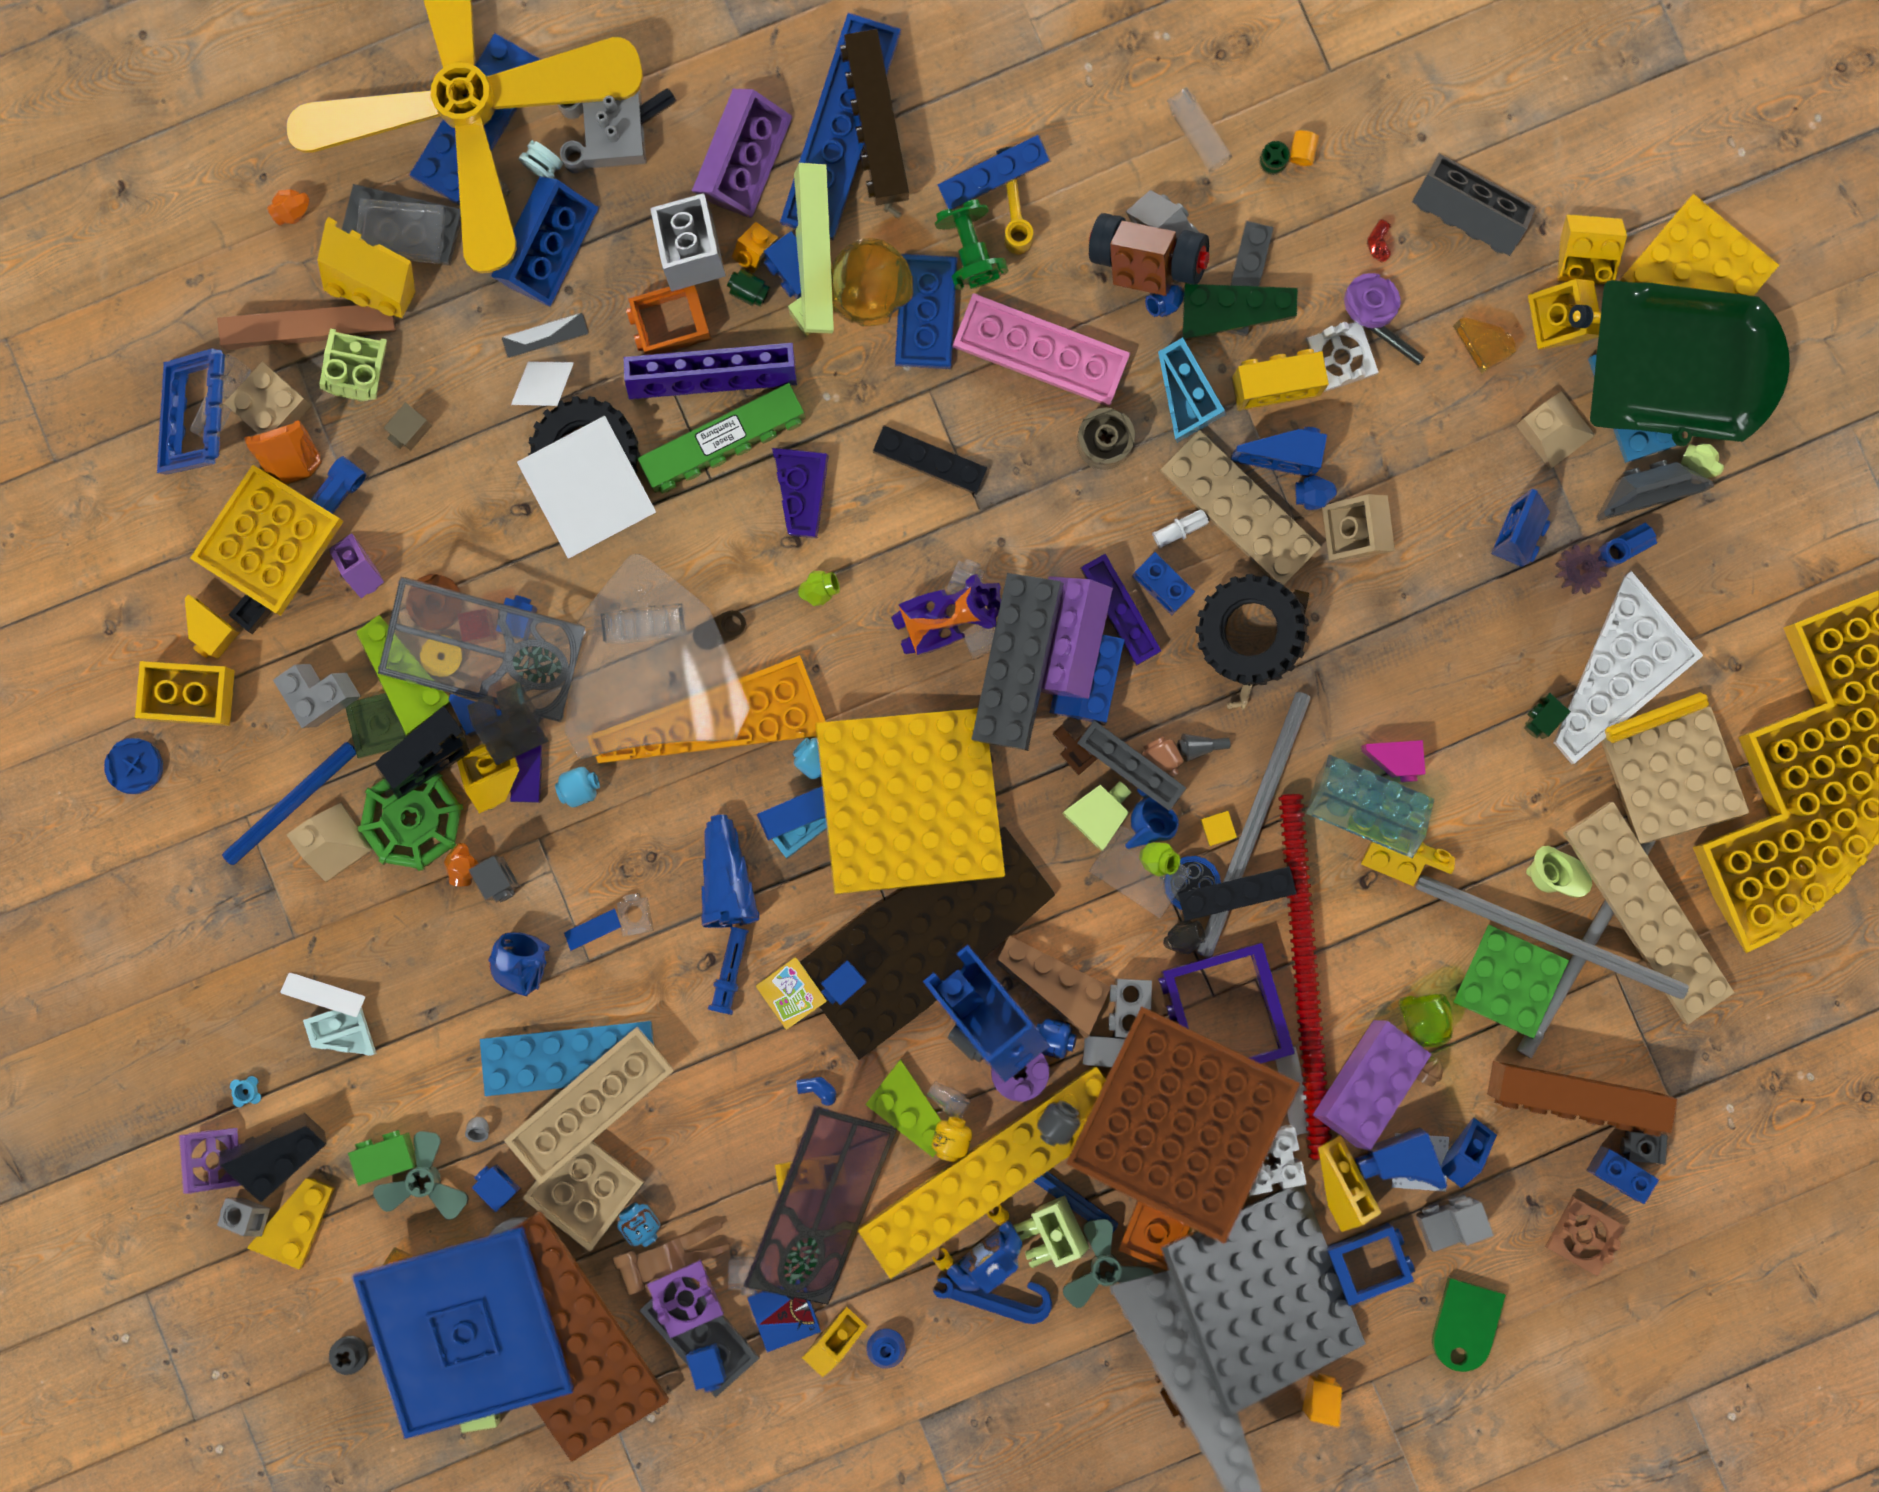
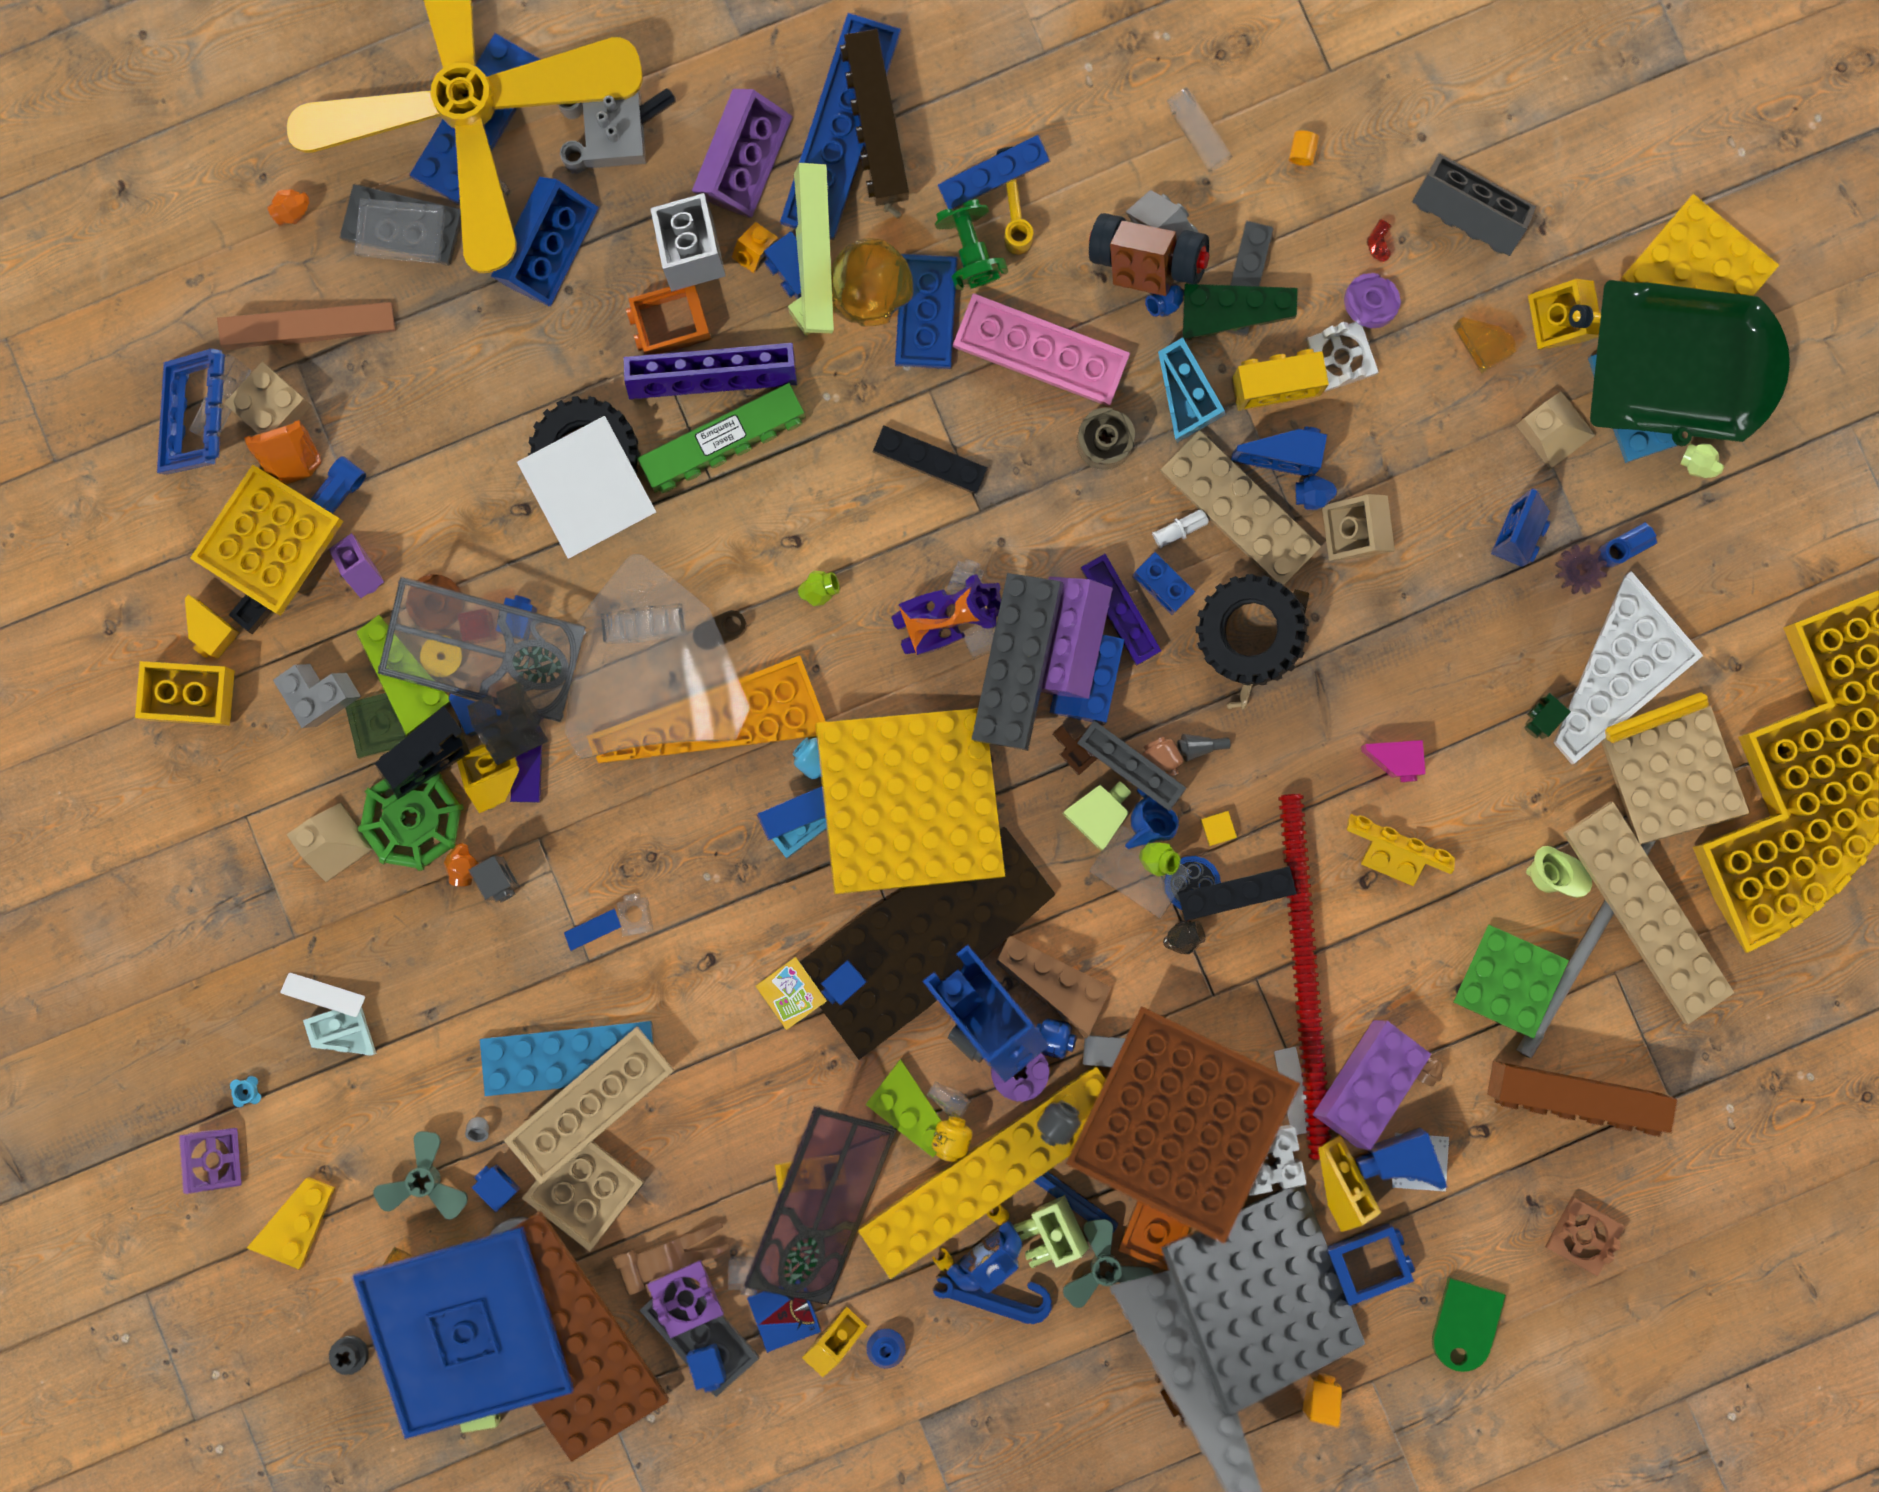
(133, 766): blue tile -> none
(243, 1217): light grey brick -> none
(274, 1156): black wedge -> none
(289, 803): blue axle -> none
(352, 366): yellowish green slope -> none
(364, 272): yellow wedge -> none
(382, 1158): bright green brick -> none
(406, 427): dark tan brick -> none
(519, 967): blue piece -> none
(540, 160): light aqua wheel -> none
(542, 383): white sticker -> none
(544, 335): dark grey sticker -> none
(577, 787): medium azure head -> none
(638, 1224): dark azure head -> none
(726, 889): blue cone -> none
(738, 938): blue pin -> none
(748, 288): dark green brick -> none
(802, 489): dark purple wing -> none
(820, 1087): blue arm -> none
(1123, 1007): light grey brick -> none
(1258, 813): light grey axle -> none
(1267, 986): dark purple window -> none
(1278, 152): dark green wheel -> none
(1370, 806): clear light blue brick -> none
(1398, 344): pearl dark grey bar -> none
(1428, 1019): clear neon green piece -> none
(1453, 1223): light grey brick -> none
(1468, 1153): blue slope -> none
(1552, 937): light grey axle -> none
(1591, 248): yellow slope -> none
(1622, 1175): blue brick -> none
(1652, 487): dark grey wedge -> none
(1656, 1147): dark grey brick -> none

